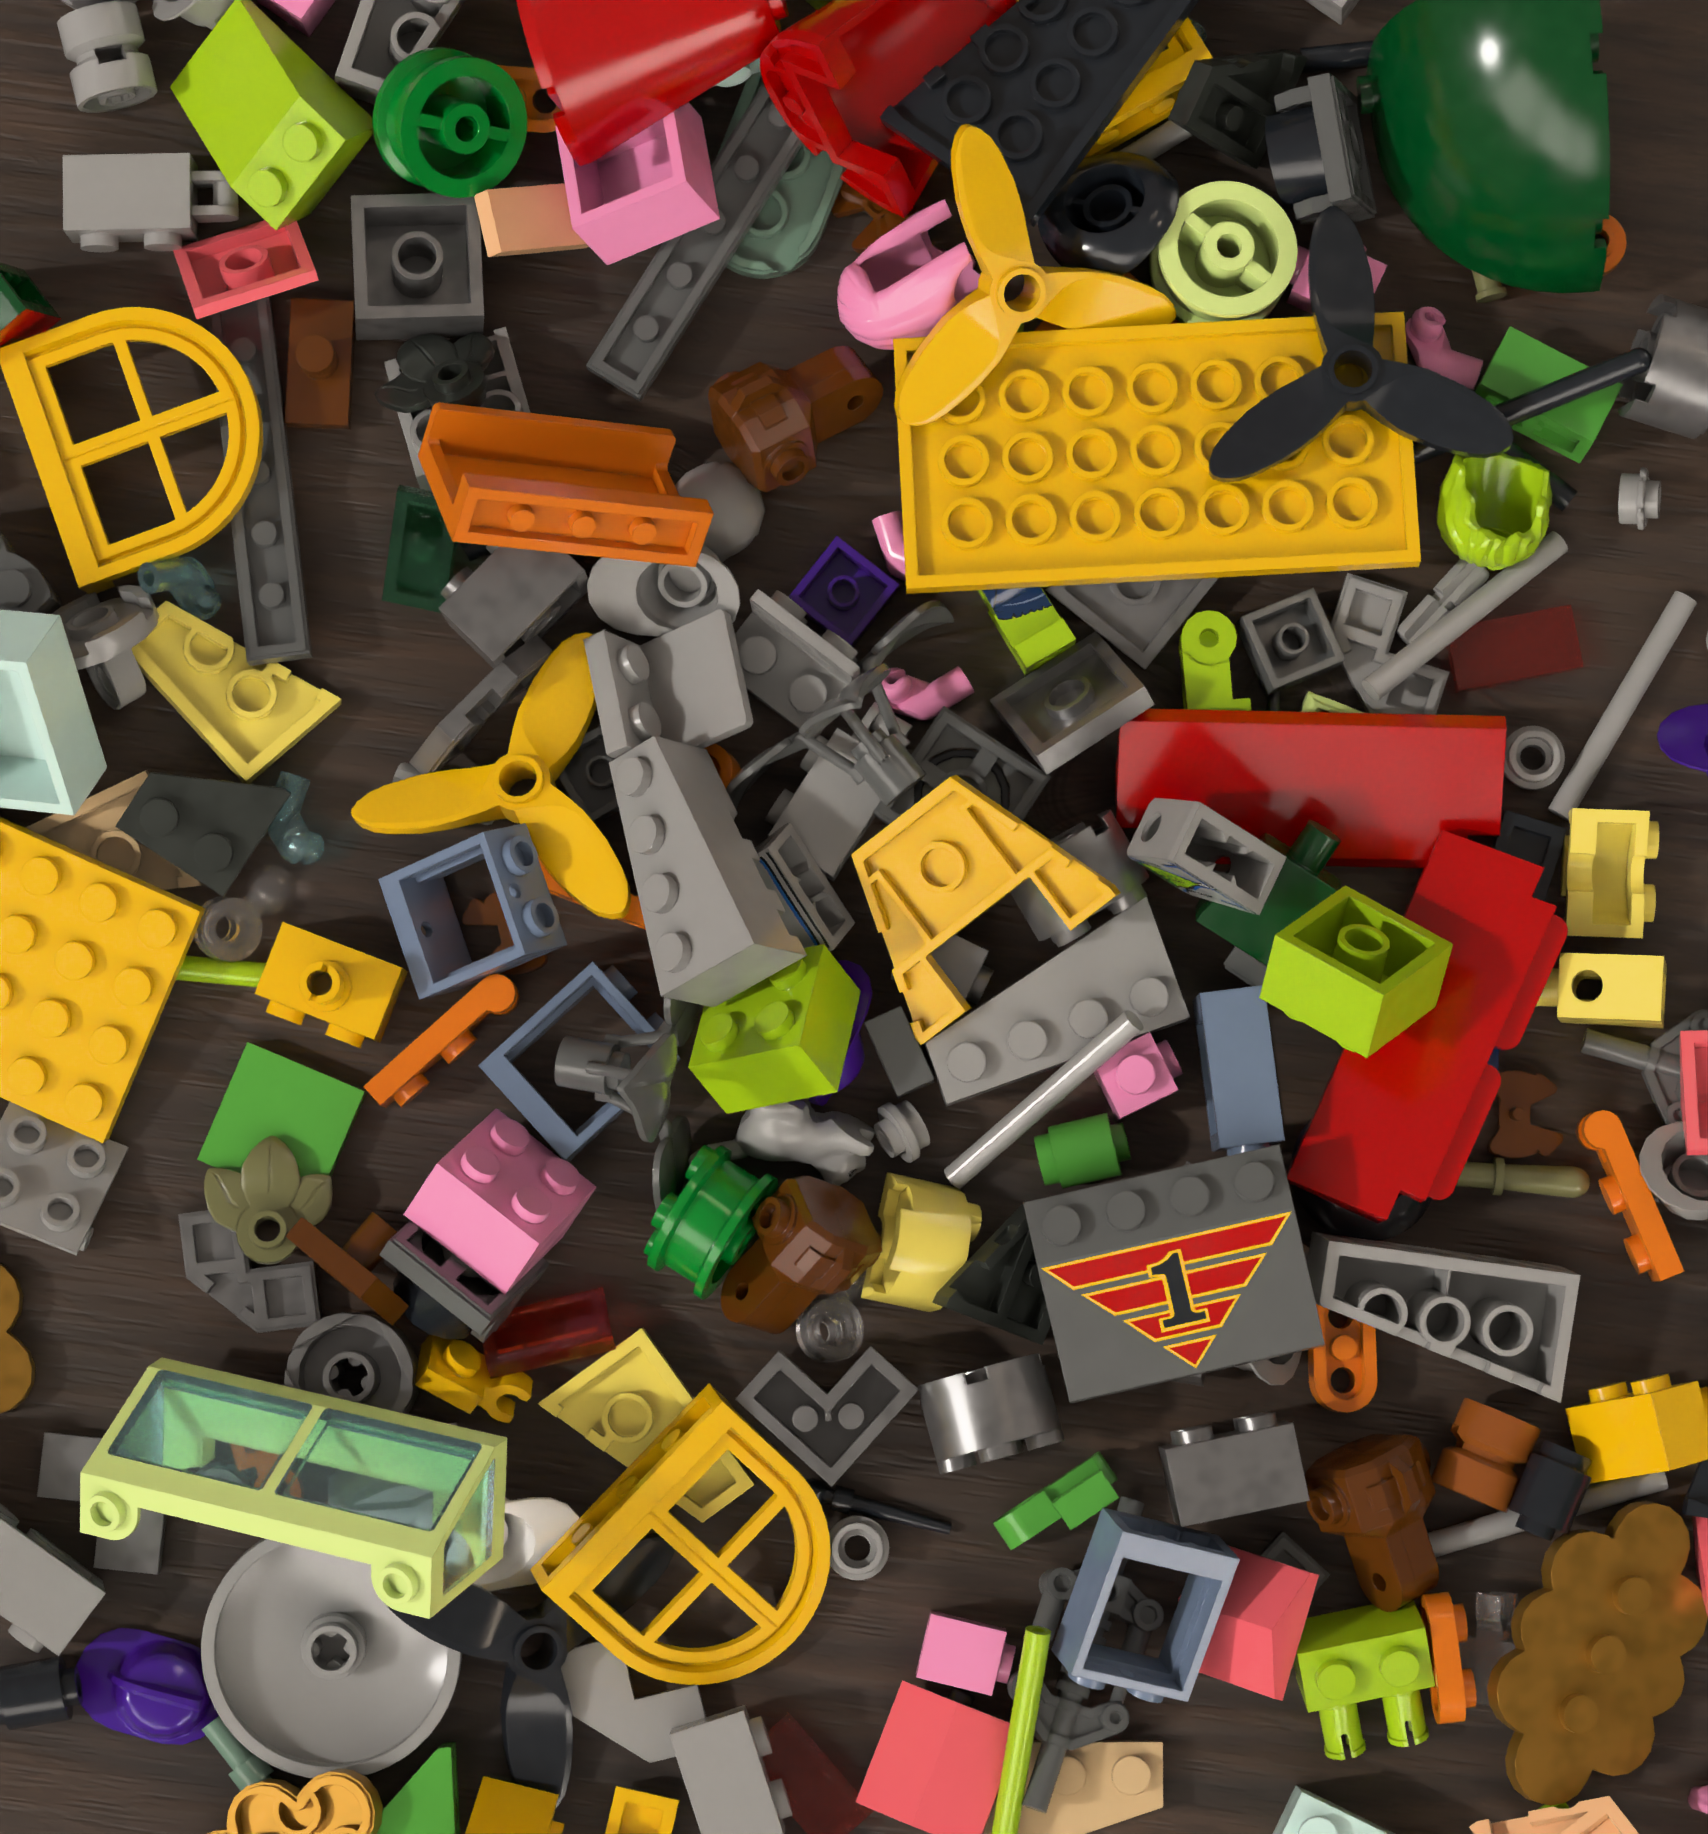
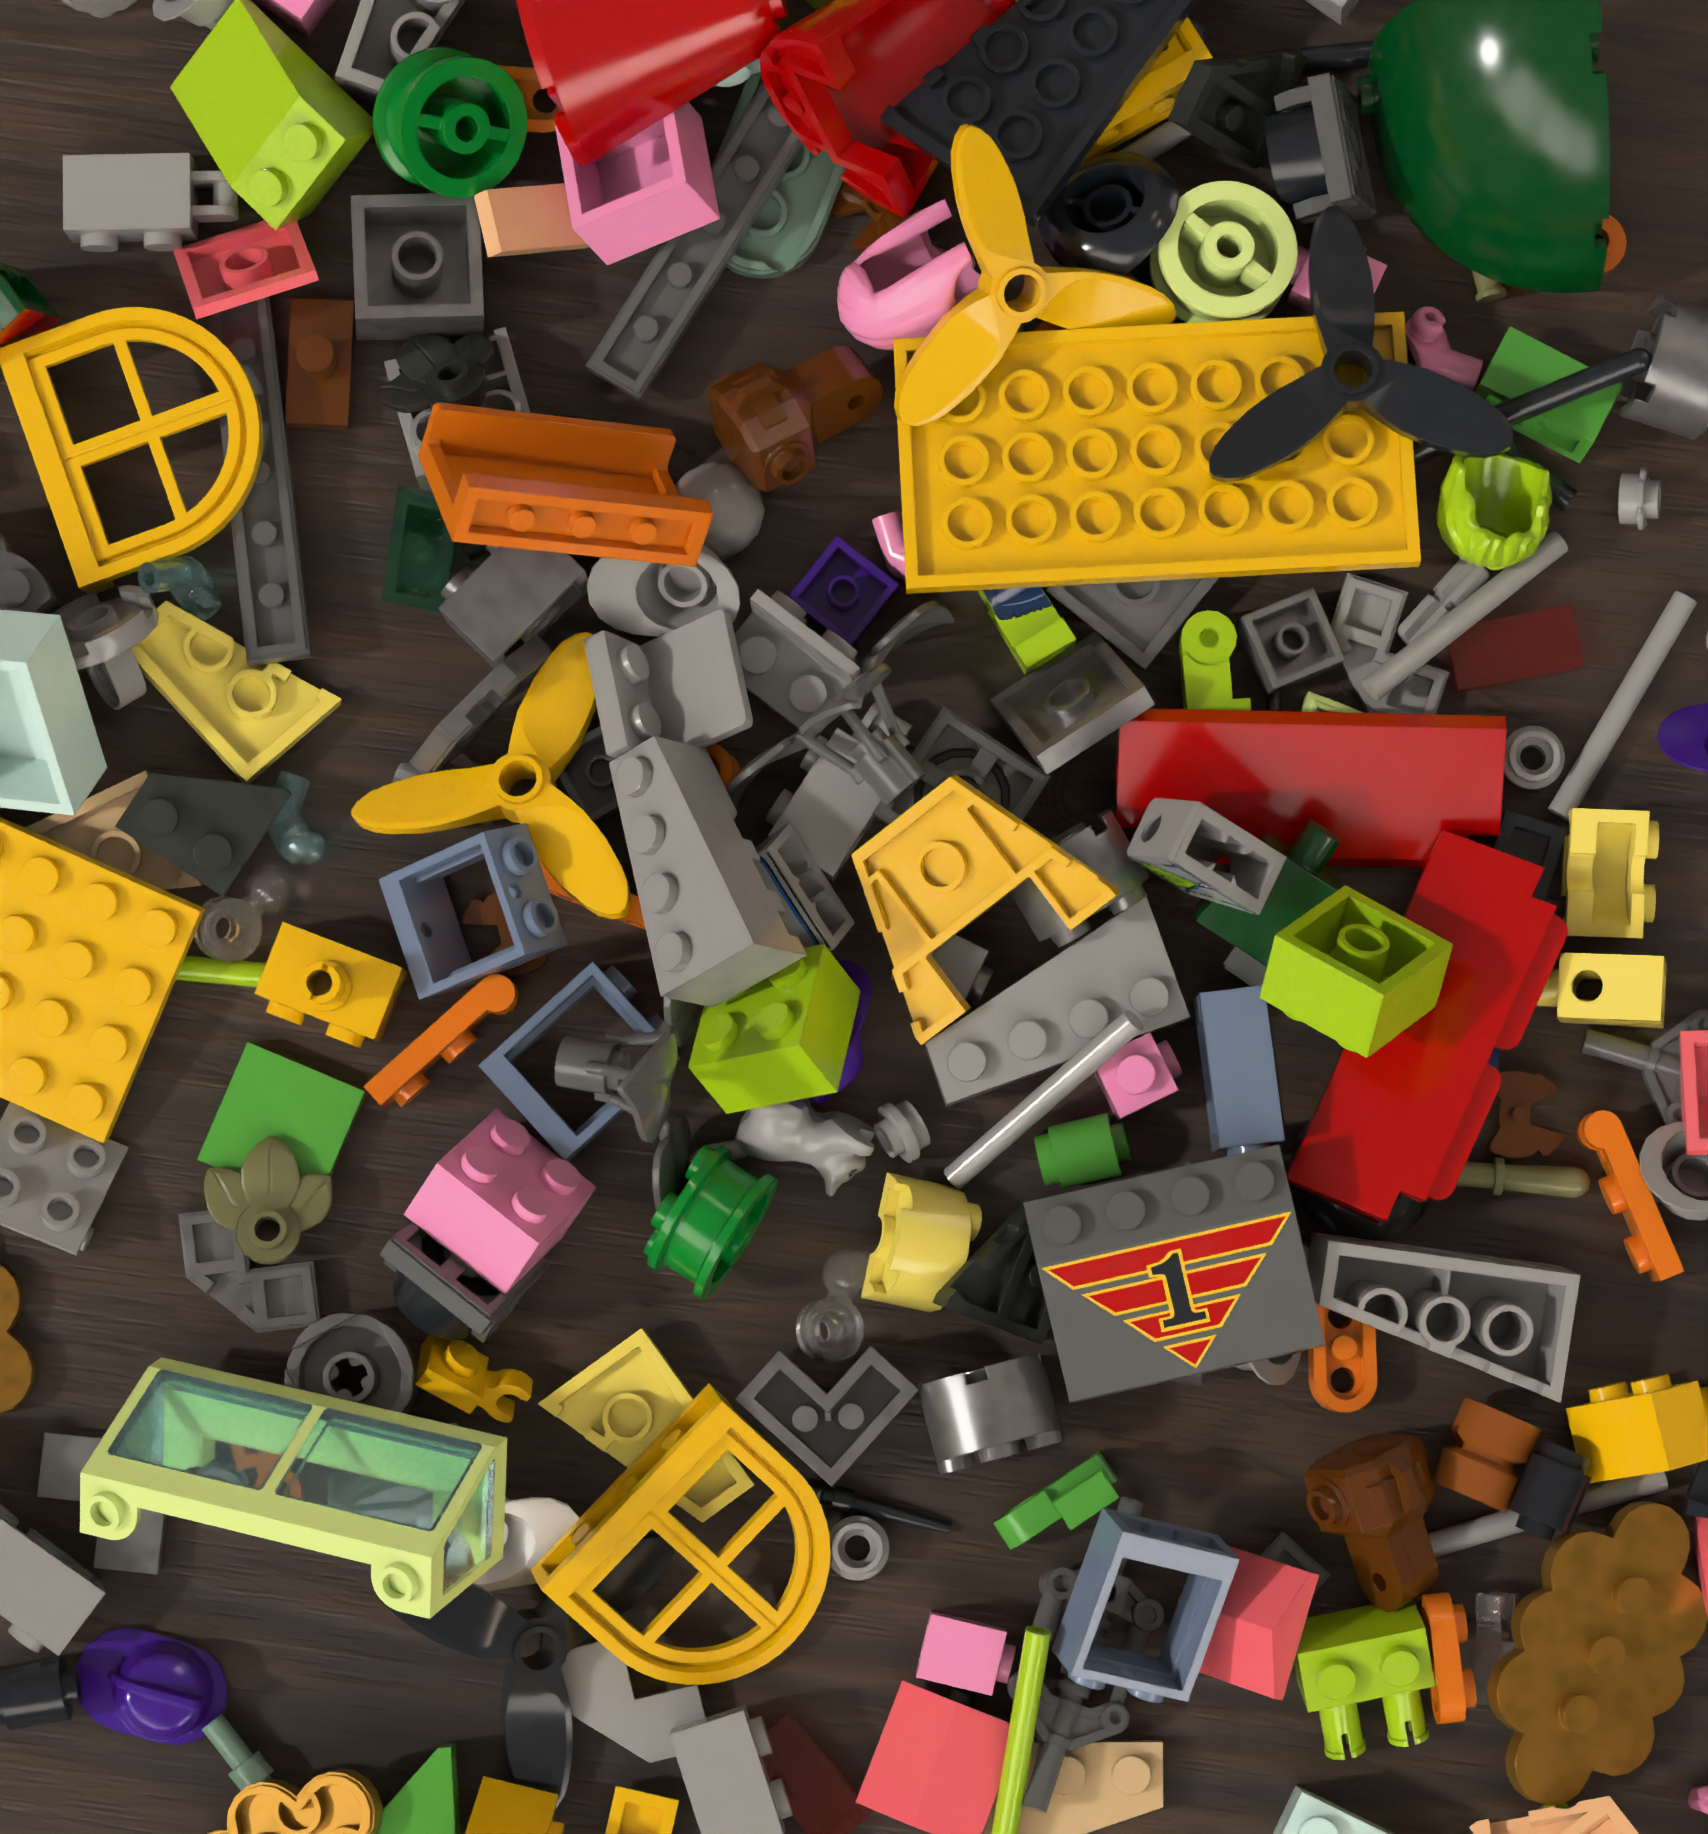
(103, 36): light grey wheel -> none
(318, 1665): light grey dish -> none
(354, 1262): reddish brown tile -> none
(550, 1333): clear red tile -> none
(808, 1245): reddish brown piece -> none
(899, 1052): dark grey piece -> none
(924, 699): bright pink arm -> none
(1232, 1470): flat silver brick -> none

